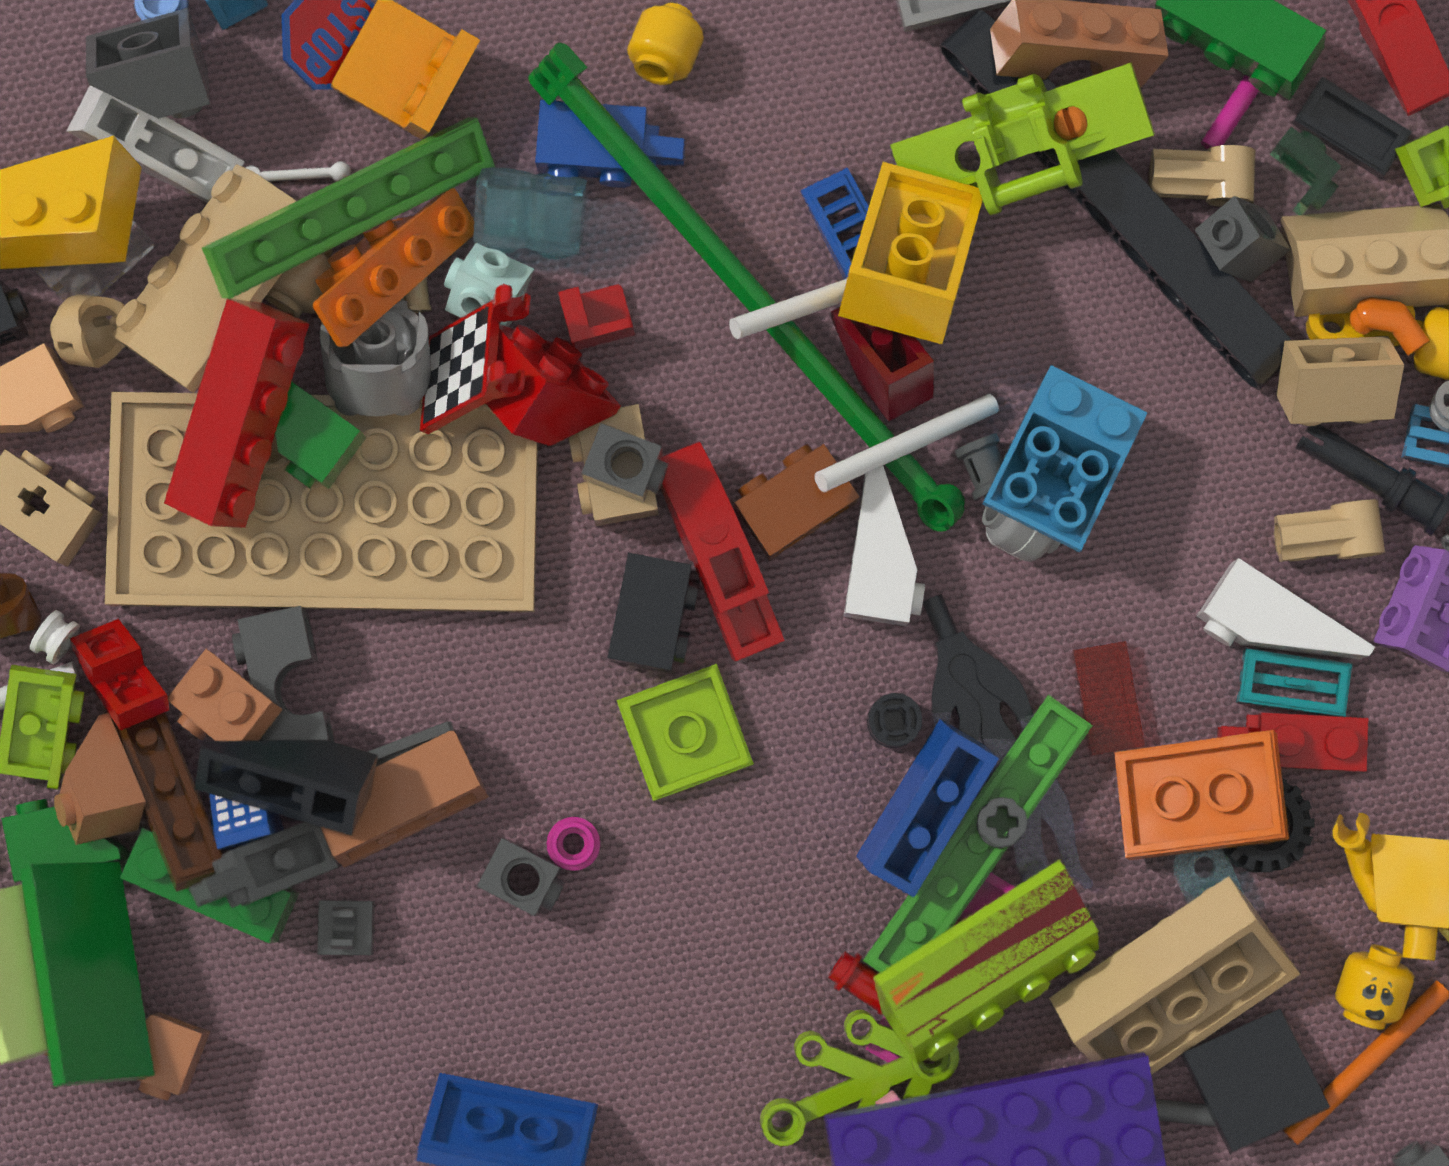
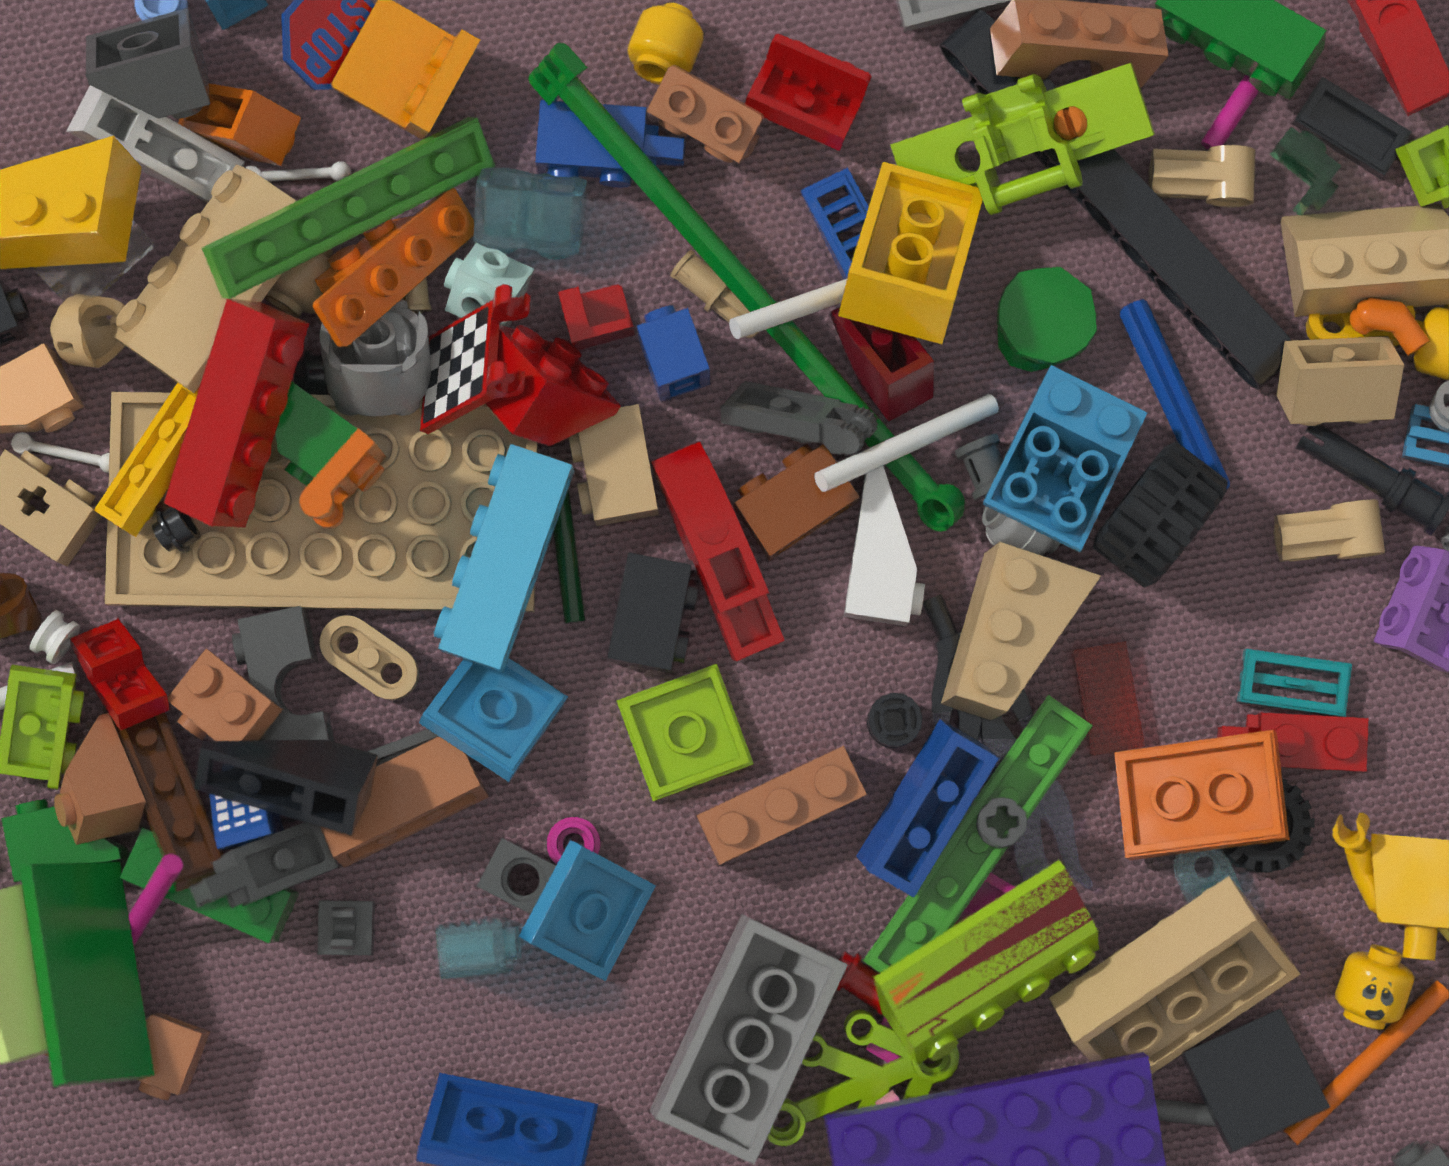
(25, 442): none -> white hinge
(150, 466): none -> yellow plate
(153, 894): none -> dark pink bar
(175, 529): none -> black plate
(245, 124): none -> orange slope
(310, 374): none -> black plate
(351, 468): none -> orange plate
(370, 657): none -> tan plate
(477, 947): none -> clear light blue brick
(494, 714): none -> dark azure tile
(505, 558): none -> medium azure brick
(568, 566): none -> dark green bar
(587, 910): none -> dark azure plate
(607, 446): dark grey brick -> none
(673, 352): none -> blue brick
(707, 114): none -> nougat bracket
(708, 287): none -> tan axle
(747, 1039): none -> light grey slope
(781, 805): none -> nougat arch
(799, 416): none -> dark grey hinge
(809, 91): none -> red bracket
(1011, 626): none -> tan wedge
(1044, 318): none -> green hat
(1160, 514): none -> black tyre
(1169, 384): none -> blue axle
(1242, 239): dark grey brick -> none
(1265, 615): white slope -> none

